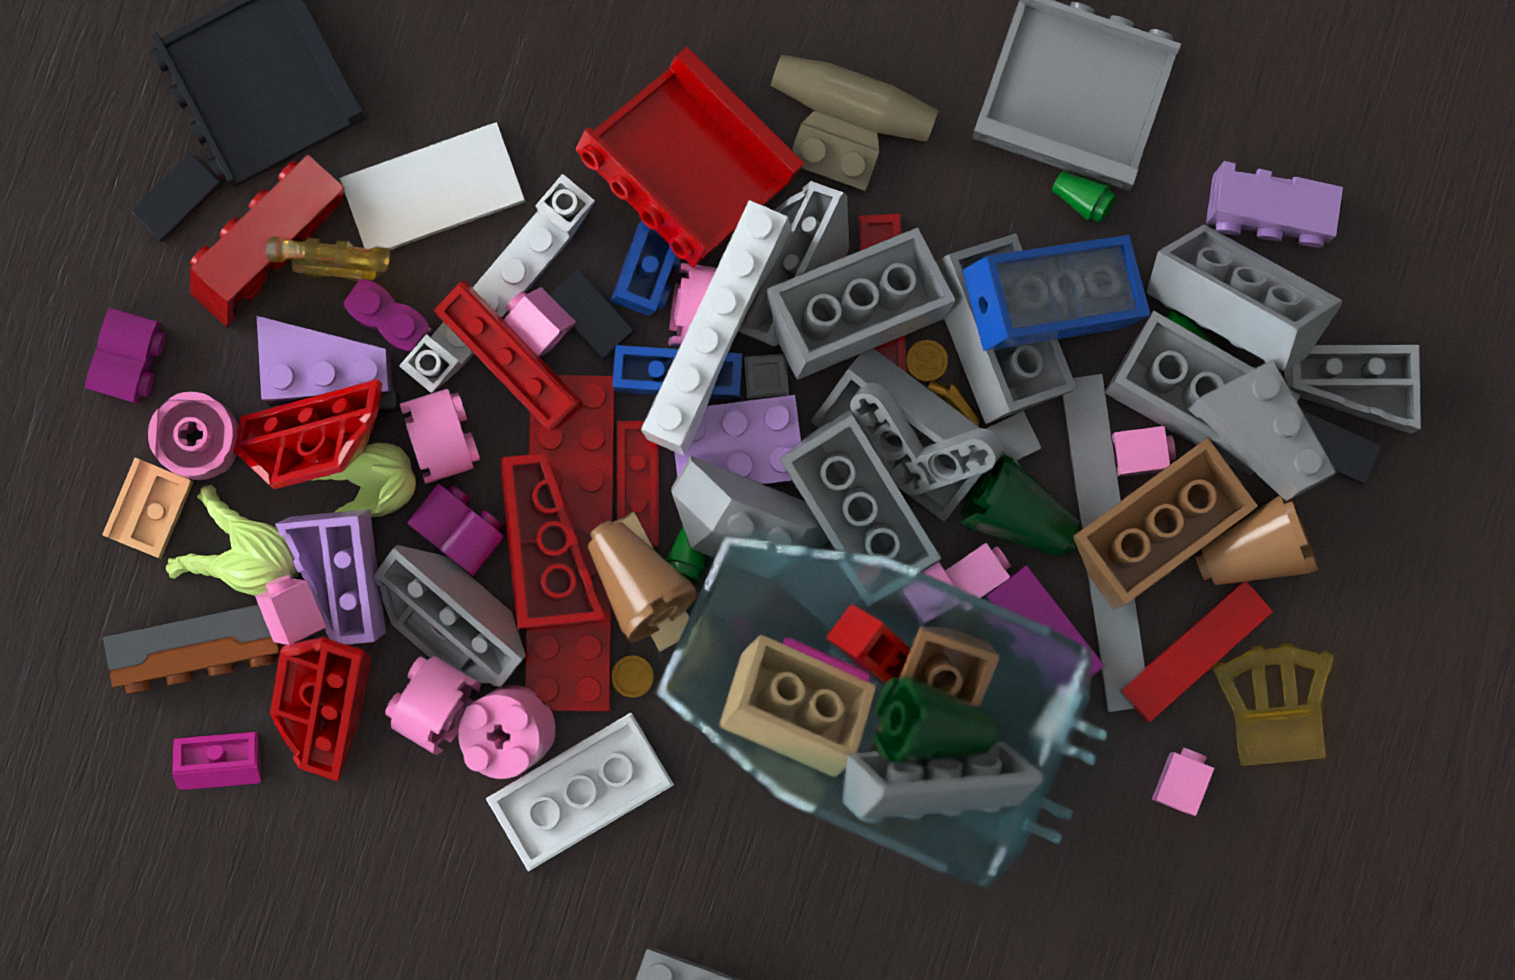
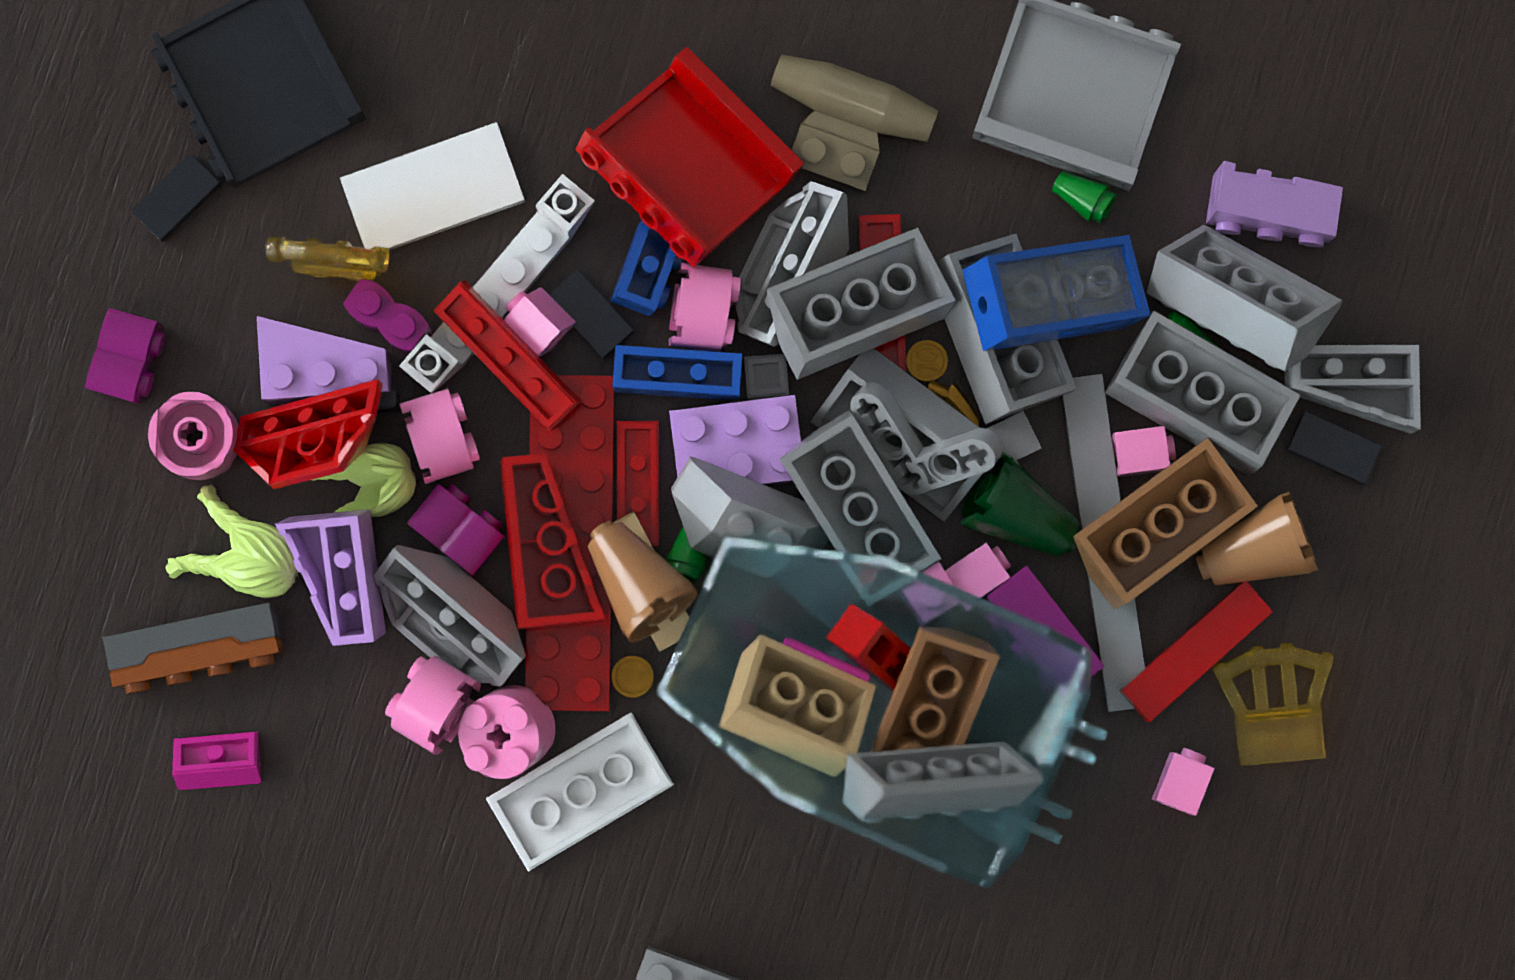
(147, 508): light nougat plate -> none
(239, 261): red wedge -> none
(290, 610): bright pink brick -> none
(320, 702): red wedge -> none
(695, 369): white arch -> none
(930, 723): dark green cone -> none
(1267, 429): light grey wedge -> none

